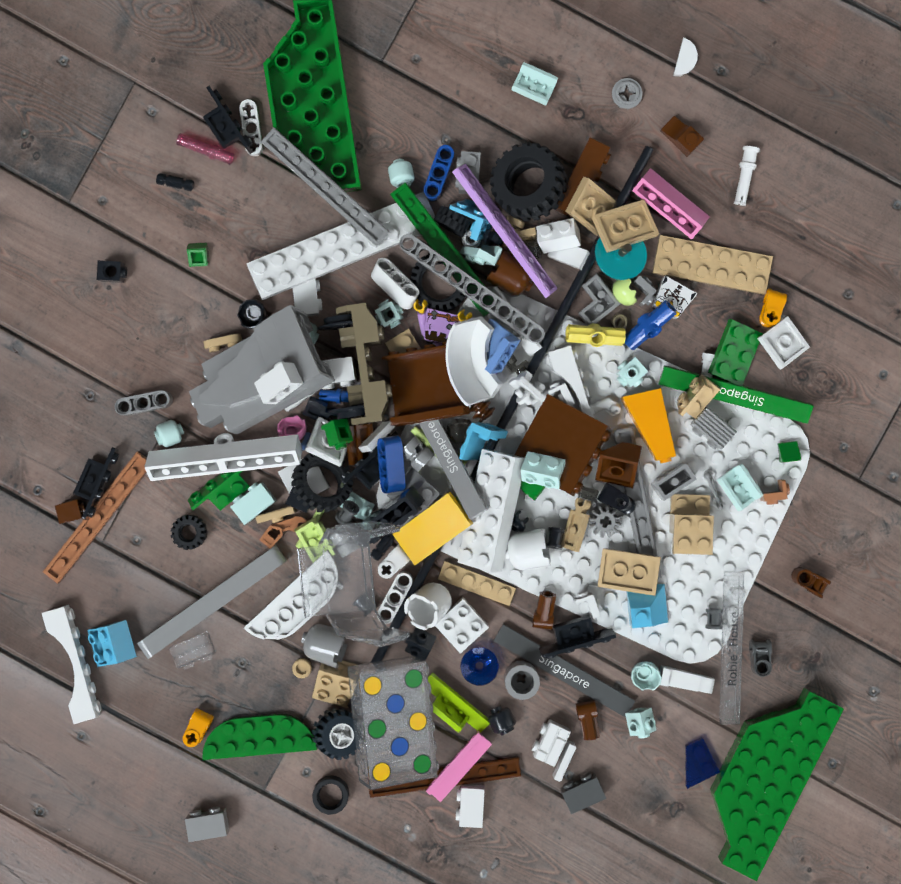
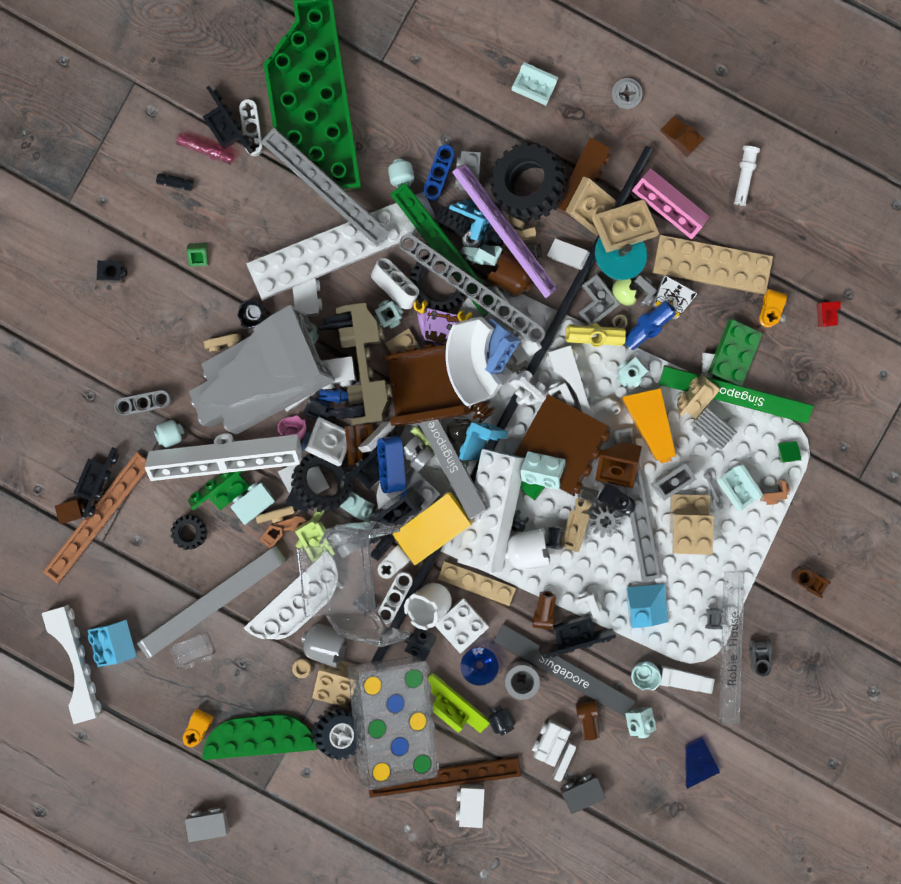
(278, 382): white brick -> none
(329, 810): black tyre -> none
(338, 433): green brick -> none
(347, 512): dark grey bush -> none
(458, 766): bright pink fence -> none
(558, 235): white brick -> none
(629, 571): tan plate -> none
(686, 58): white tile -> none
(766, 777): green brick -> none
(783, 342): white plate -> none
(827, 313): none -> red panel

